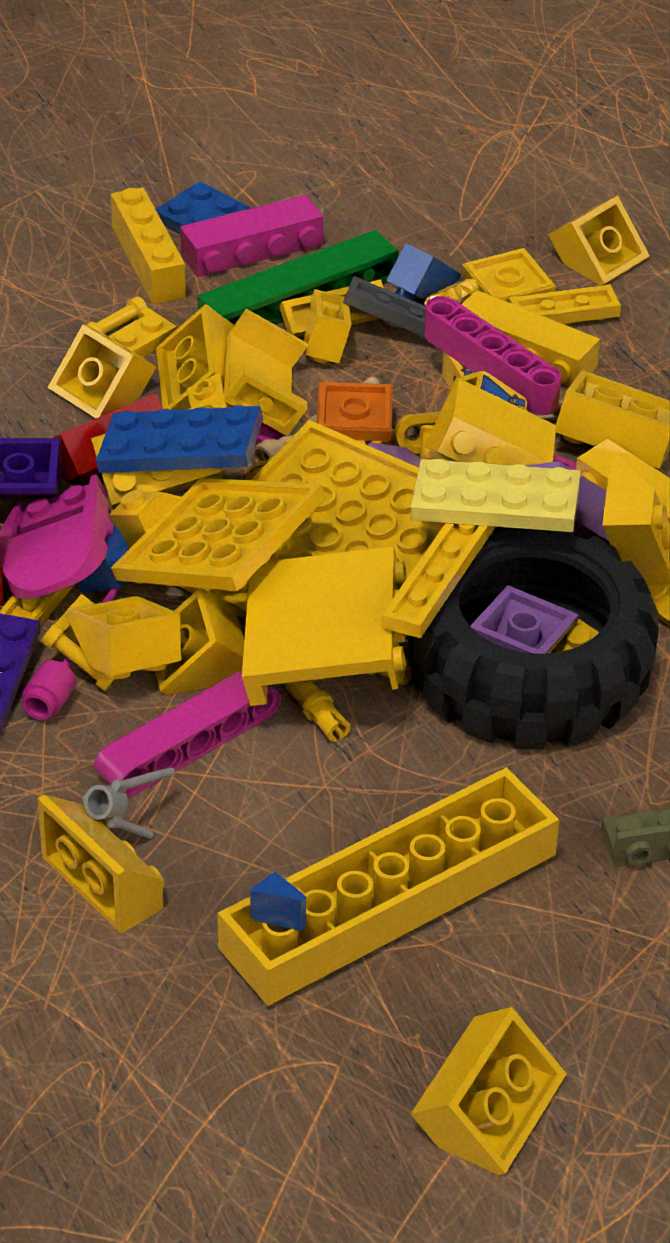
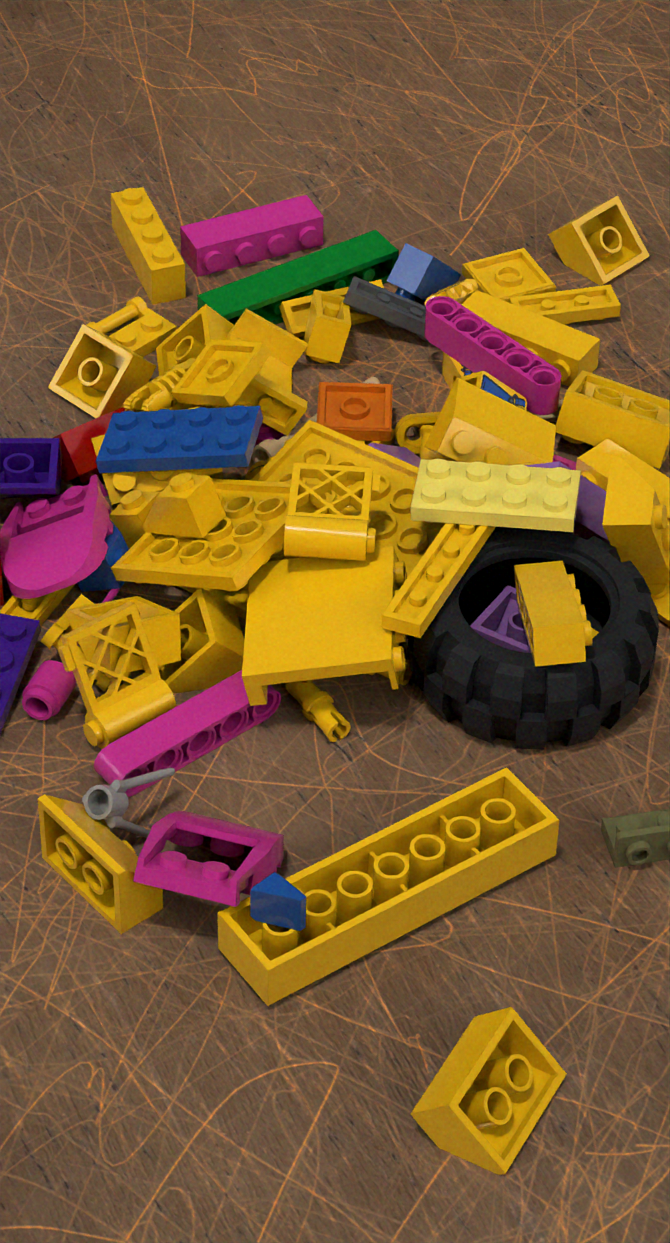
(124, 705): none -> yellow piece
(157, 393): none -> yellow hinge
(185, 508): none -> yellow slope
(196, 205): blue plate -> none
(209, 879): none -> dark pink slope
(221, 372): none -> yellow plate
(327, 530): none -> yellow piece
(552, 613): none -> yellow brick

